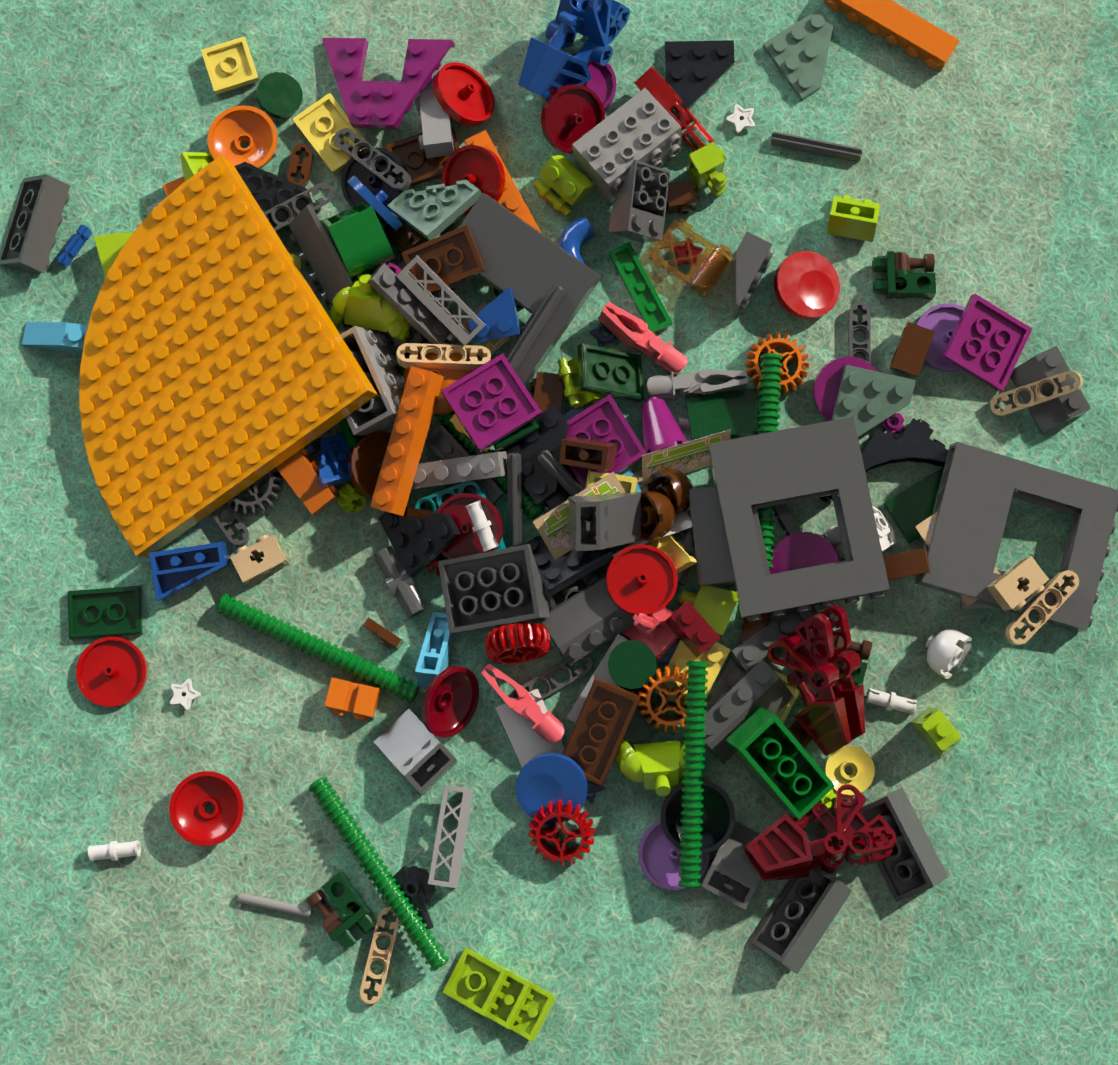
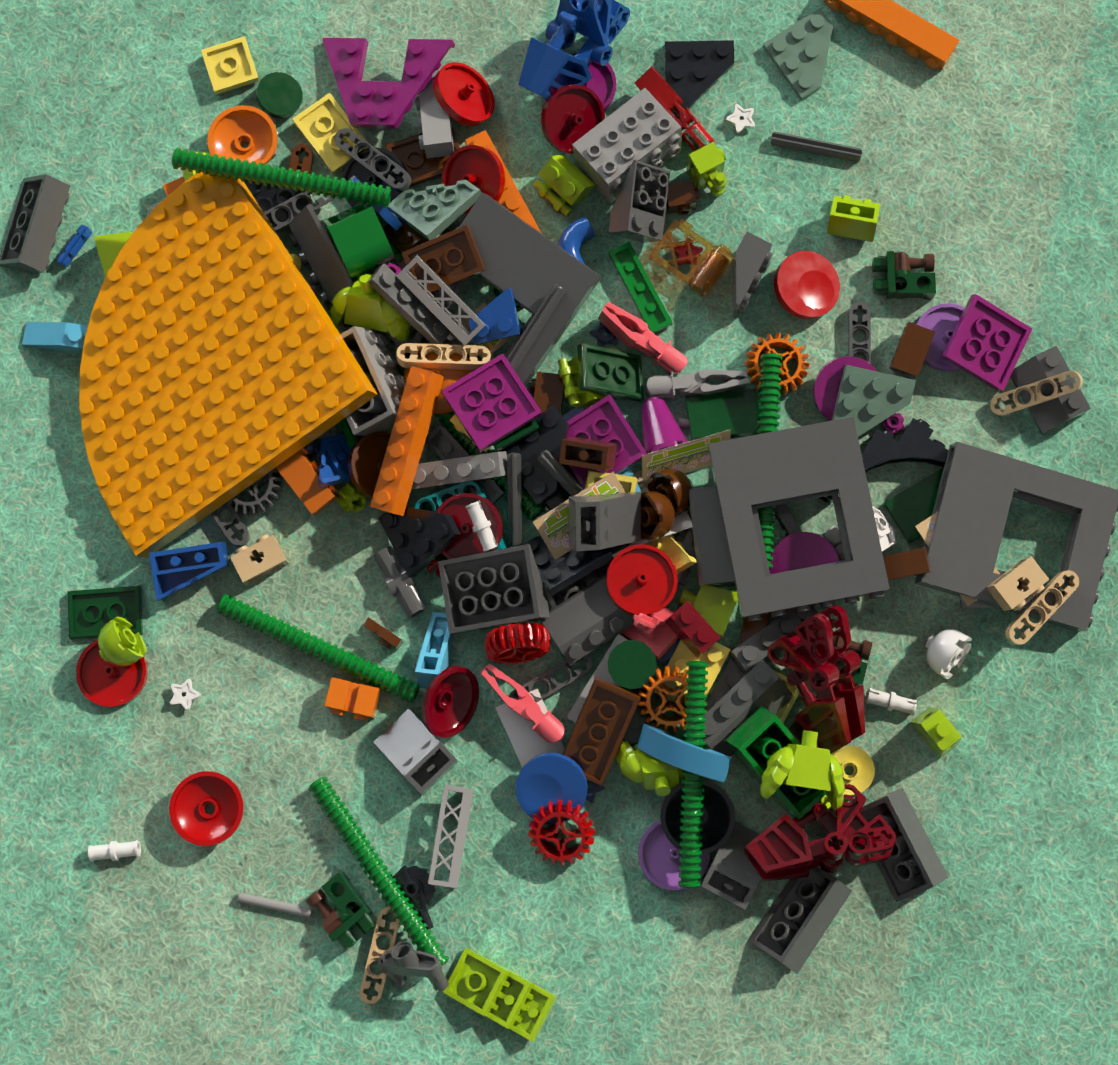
(120, 644): none -> lime cylinder
(281, 177): none -> green piece
(406, 961): none -> dark grey connector
(683, 754): none -> dark azure slope
(805, 767): none -> lime torso

